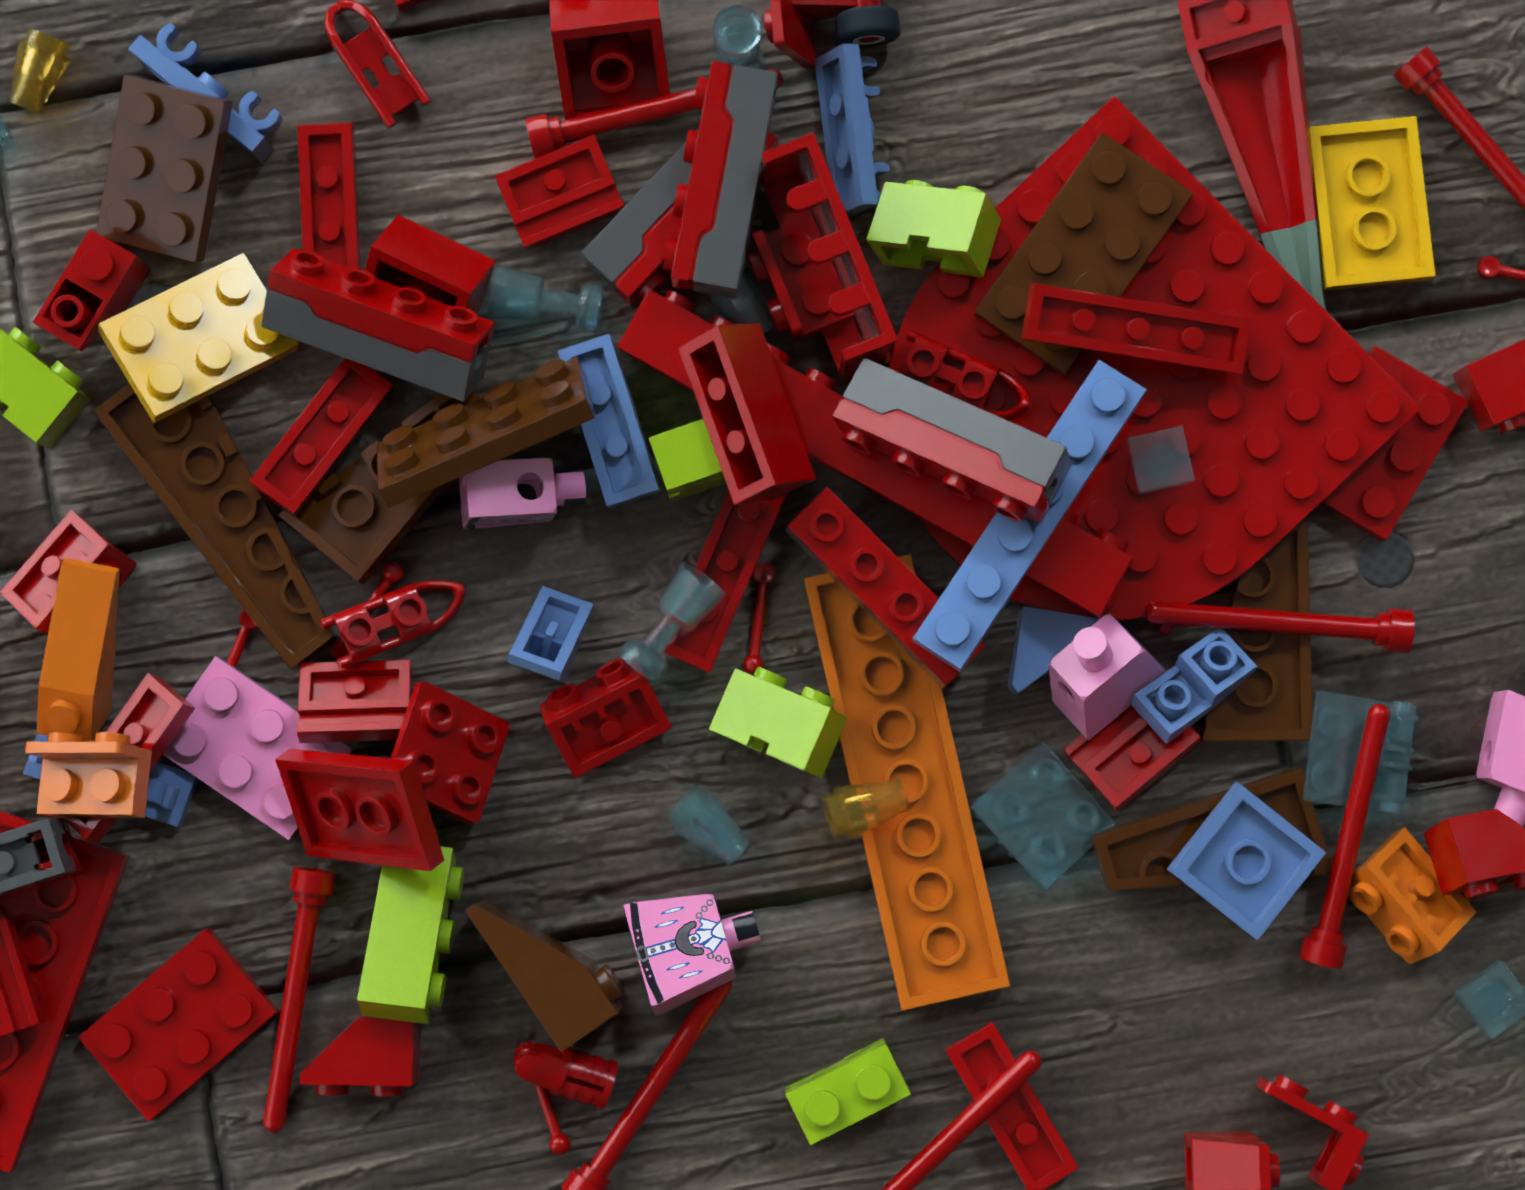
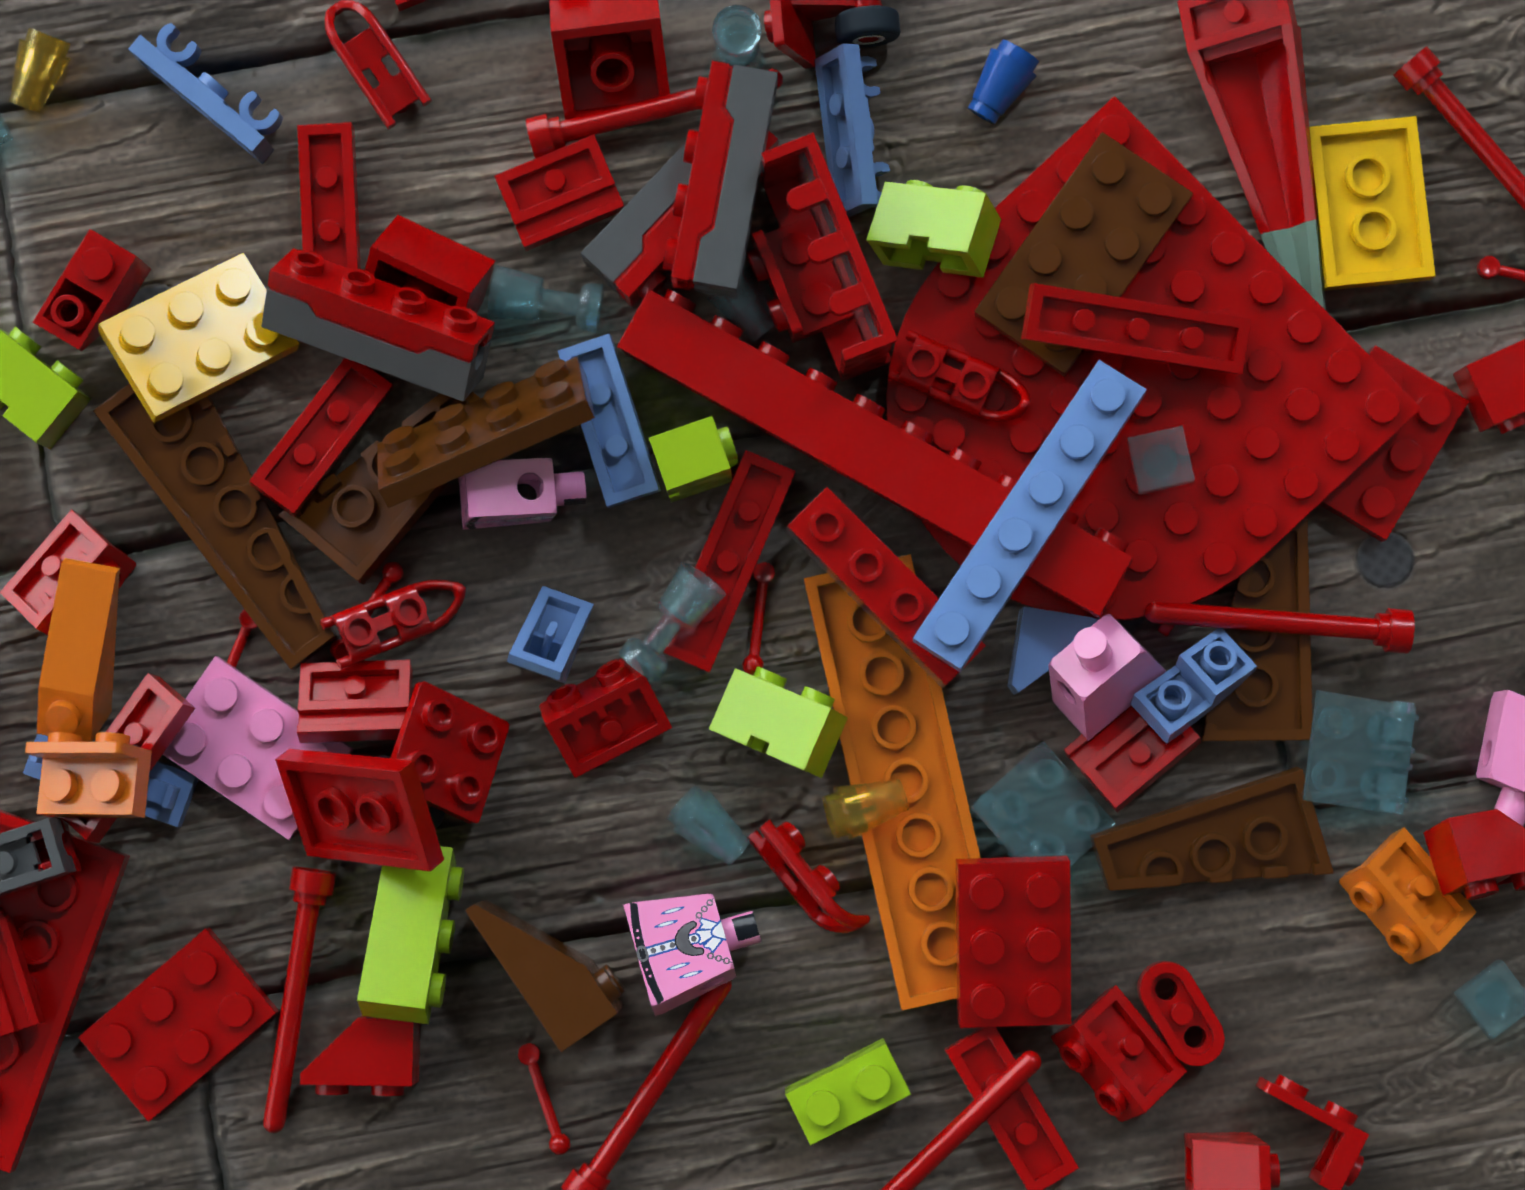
(164, 168): reddish brown plate -> none
(566, 1073): red hinge -> none
(746, 413): red brick -> none
(814, 886): none -> red piece
(952, 442): piece -> none
(1002, 80): none -> blue cone
(1013, 941): none -> red plate
(1118, 1055): none -> red bracket
(1179, 1012): none -> red plate
(1246, 860): medium blue plate -> none
(1325, 941): red piece -> none

